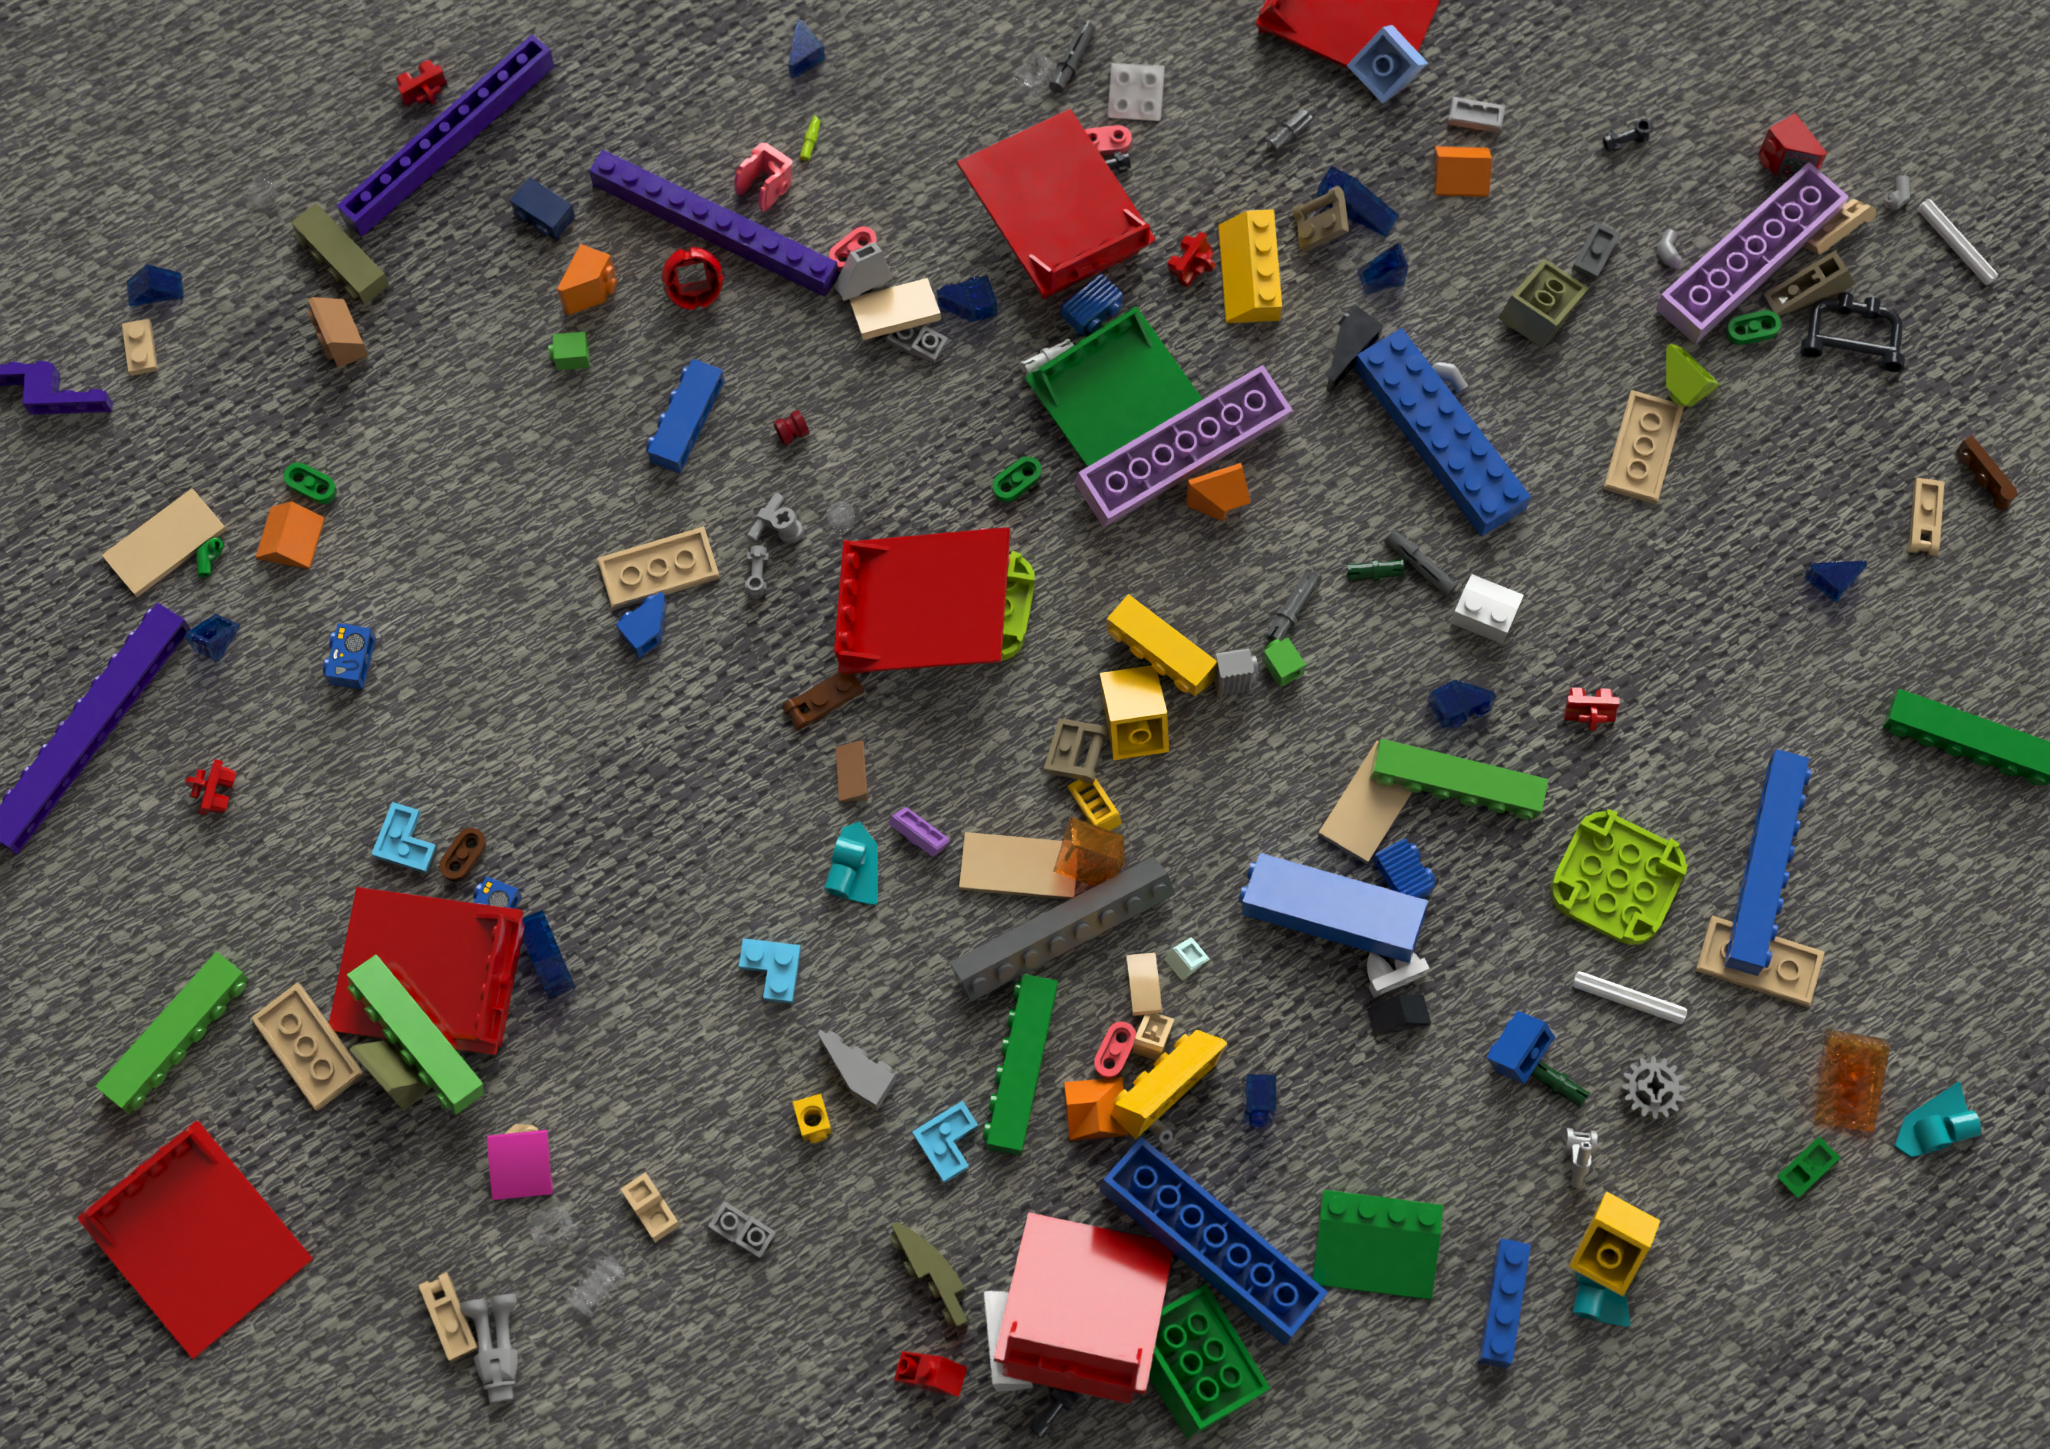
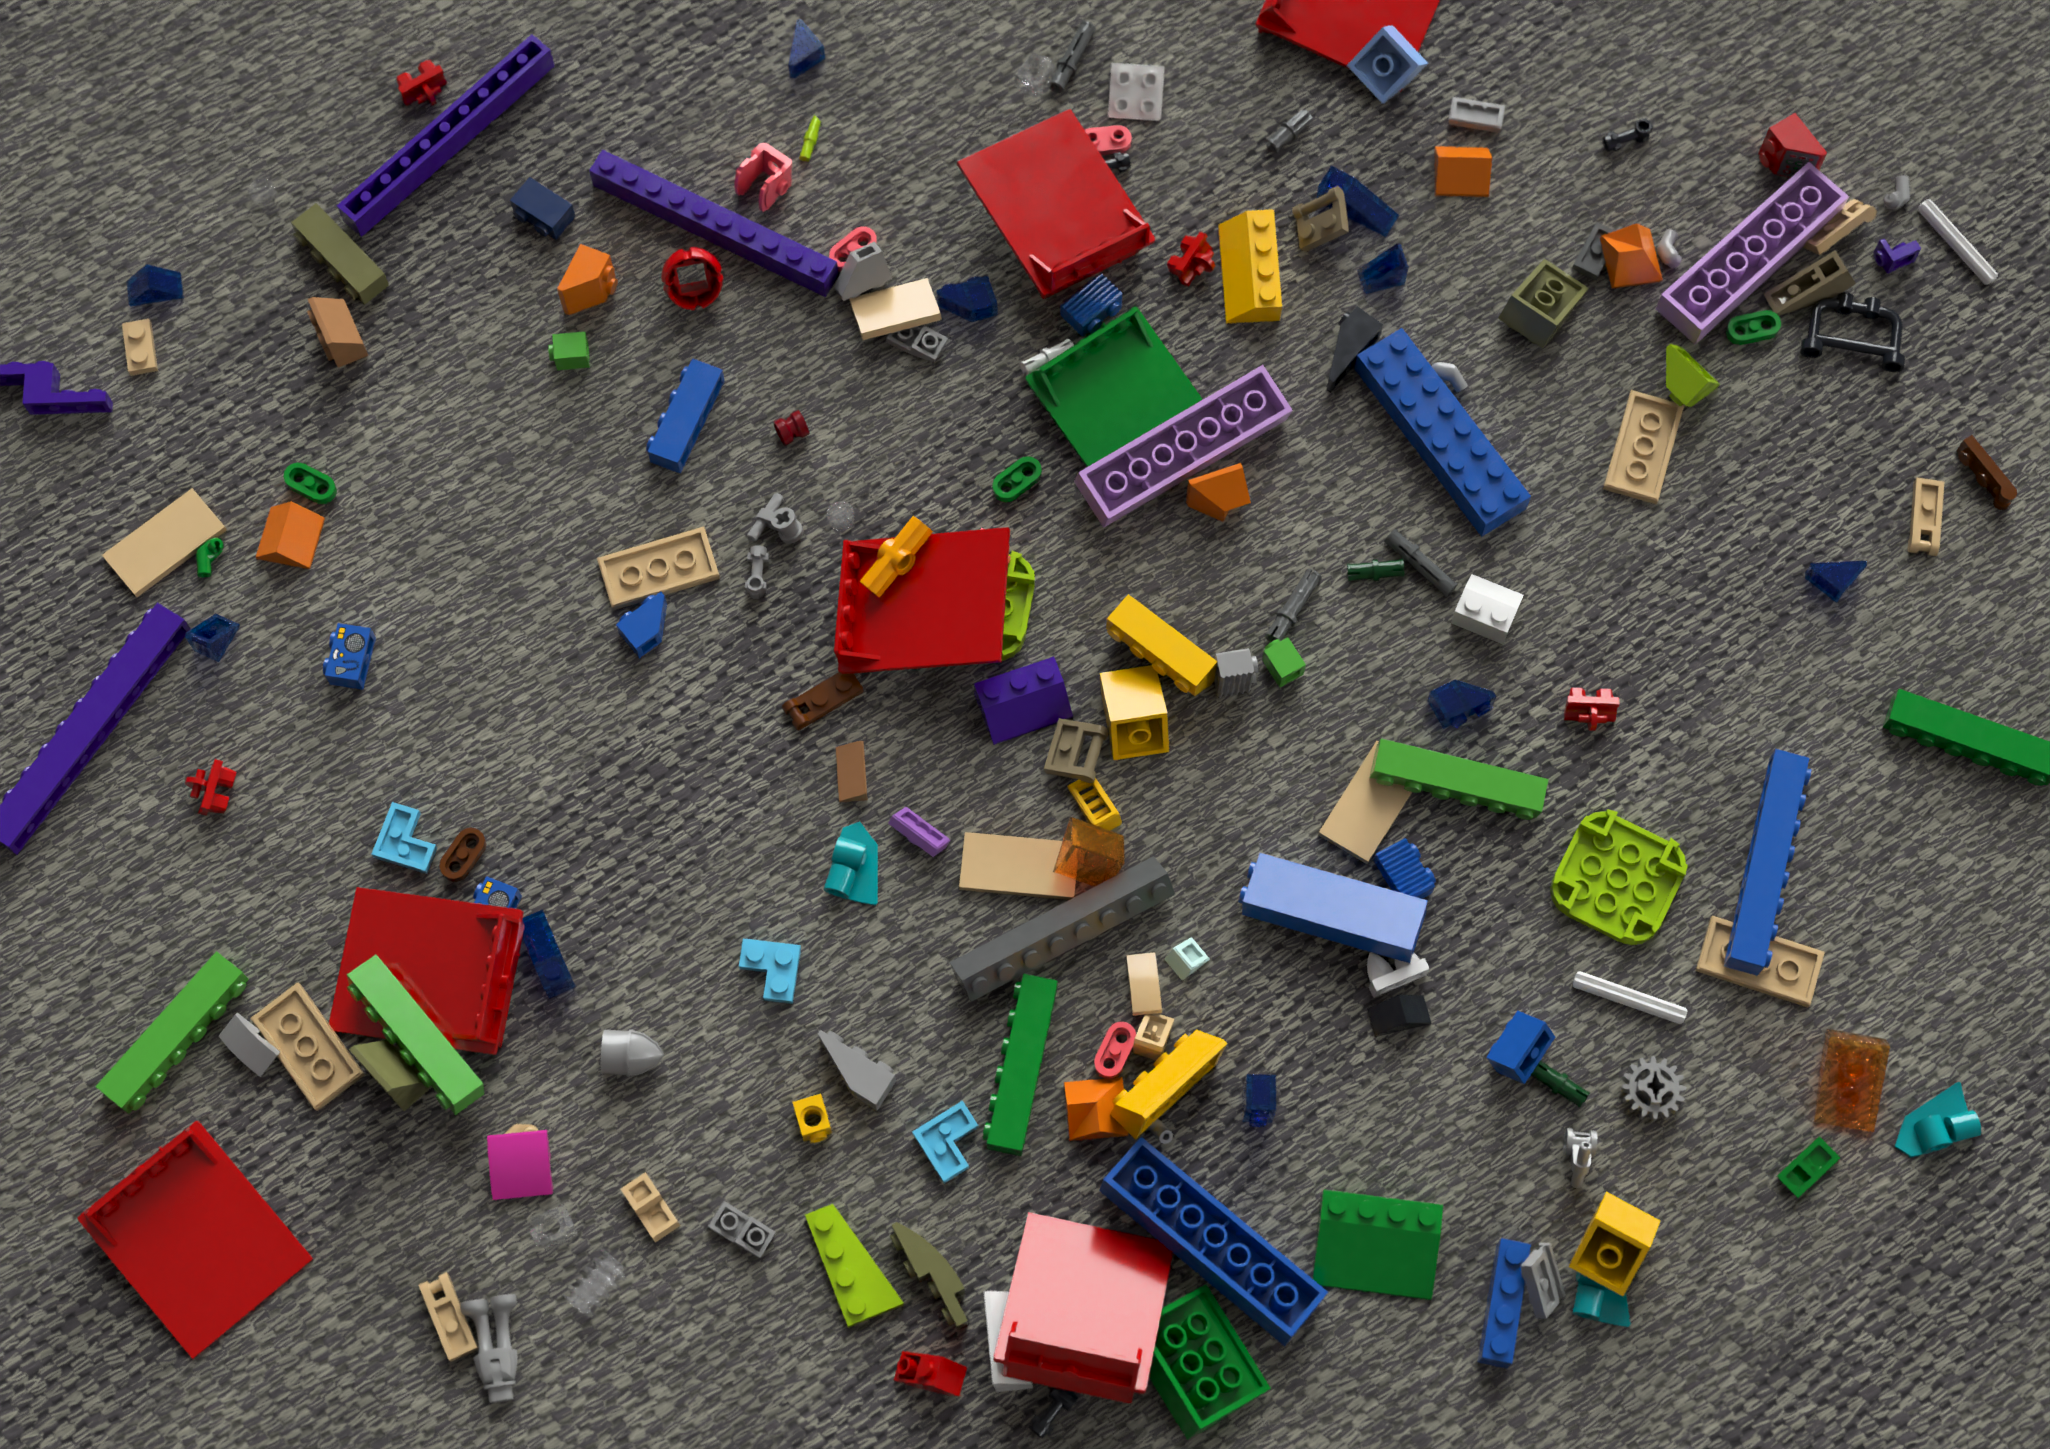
(247, 1045): none -> light grey slope
(628, 1053): none -> light grey helmet
(854, 1275): none -> lime wing
(896, 556): none -> light orange piece
(1023, 700): none -> dark purple slope
(1542, 1280): none -> light grey plate
(1630, 257): none -> orange slope
(1897, 257): none -> dark purple bracket

